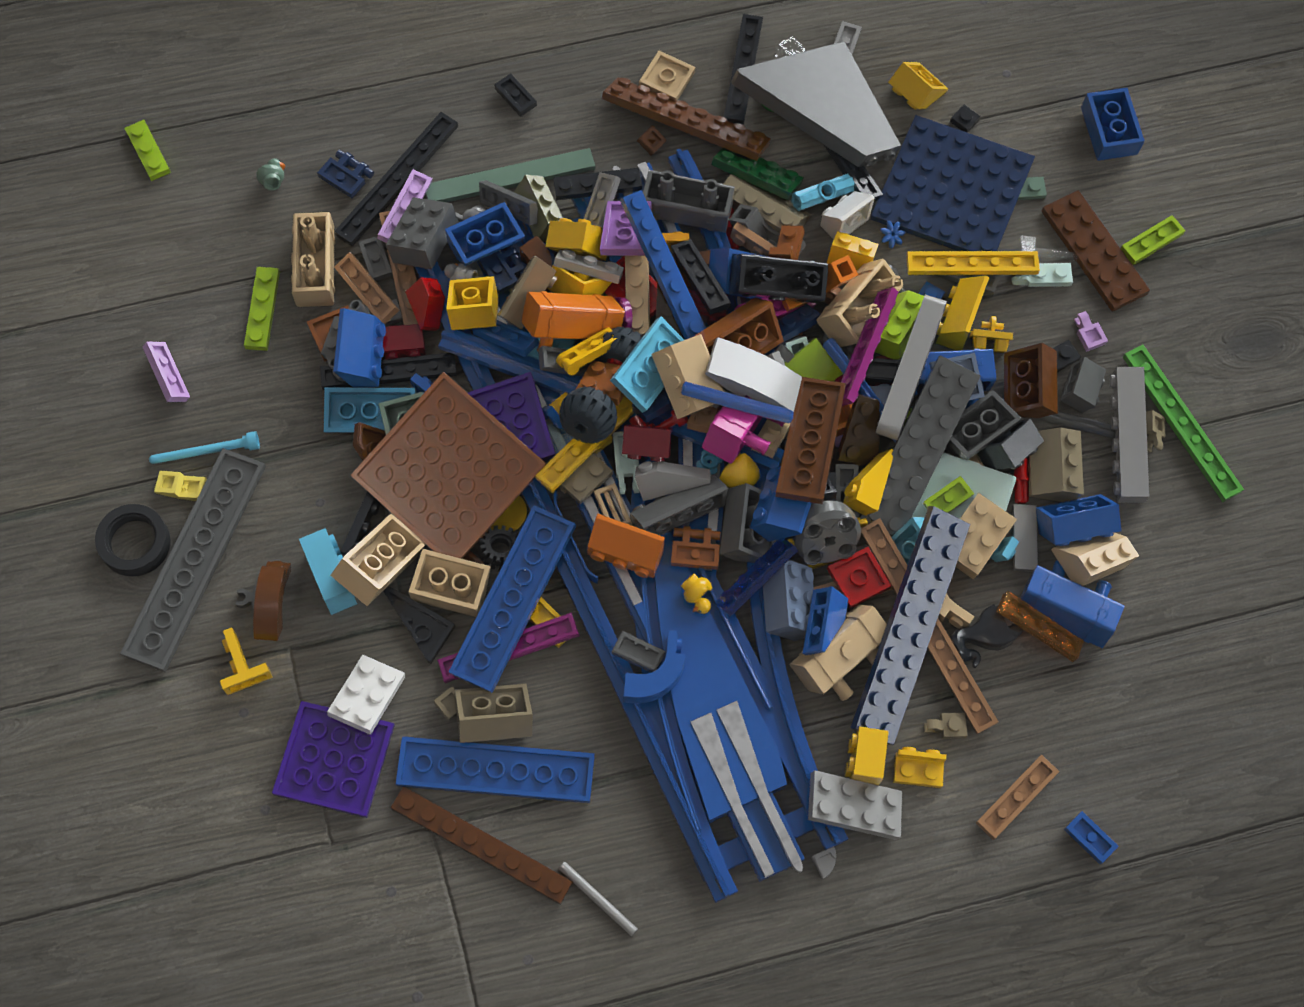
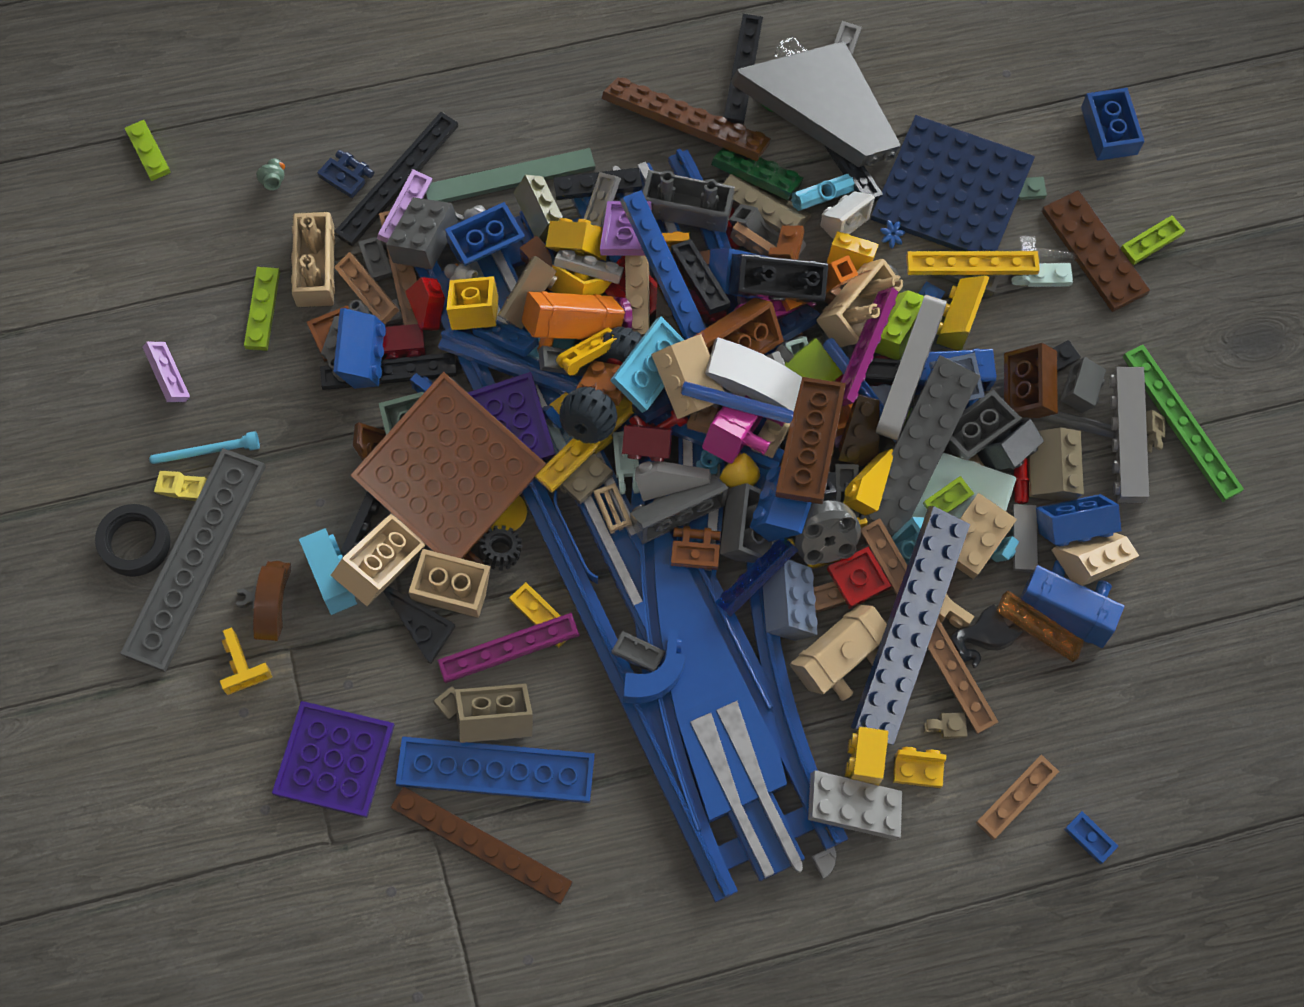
(352, 405): dark azure slope -> none
(366, 694): white plate -> none
(497, 266): dark blue plate -> none
(512, 599): blue plate -> none
(515, 95): black plate -> none
(520, 206): dark grey plate -> none
(595, 896): light grey bar -> none
(625, 546): orange slope -> none
(651, 140): reddish brown tile -> none
(667, 75): tan plate -> none
(694, 590): yellow animal -> none
(825, 619): blue slope -> none
(917, 85): yellow slope -> none
(965, 118): black plate -> none
(1001, 339): yellow hips -> none
(1089, 334): lavender plate -> none

